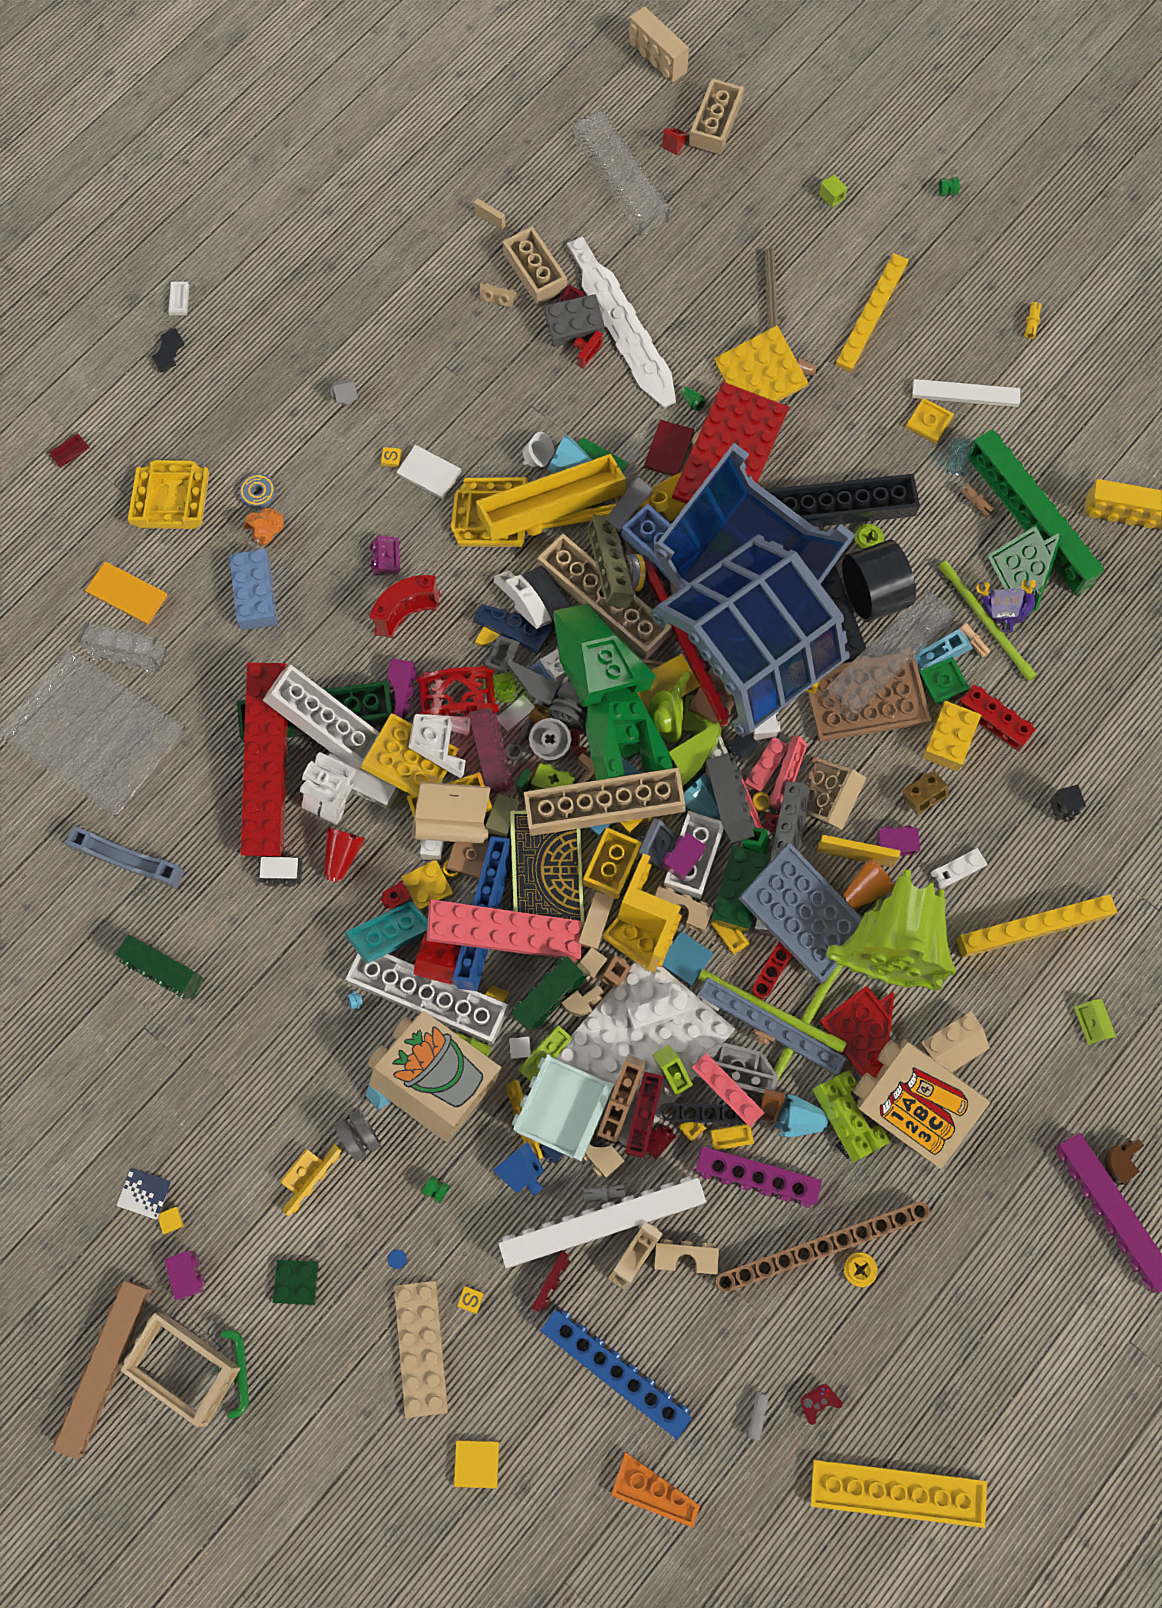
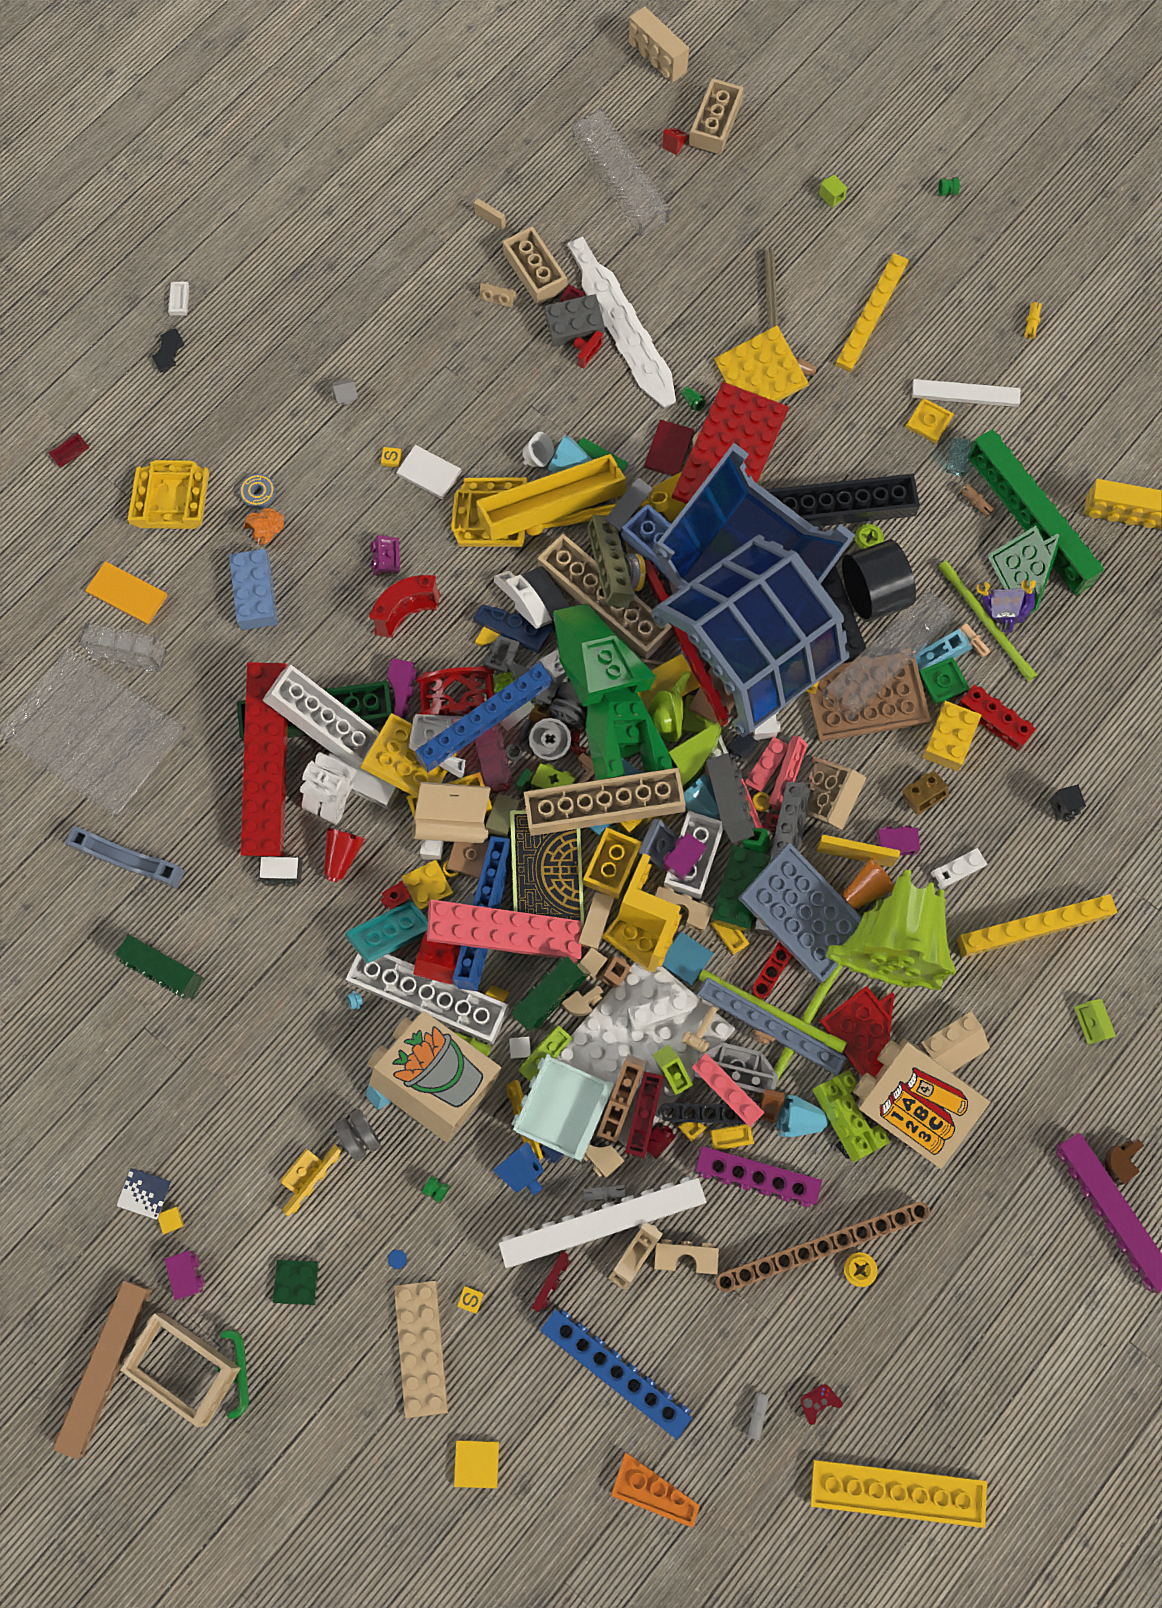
(483, 718): none -> blue brick
(696, 1041): none -> tan piece

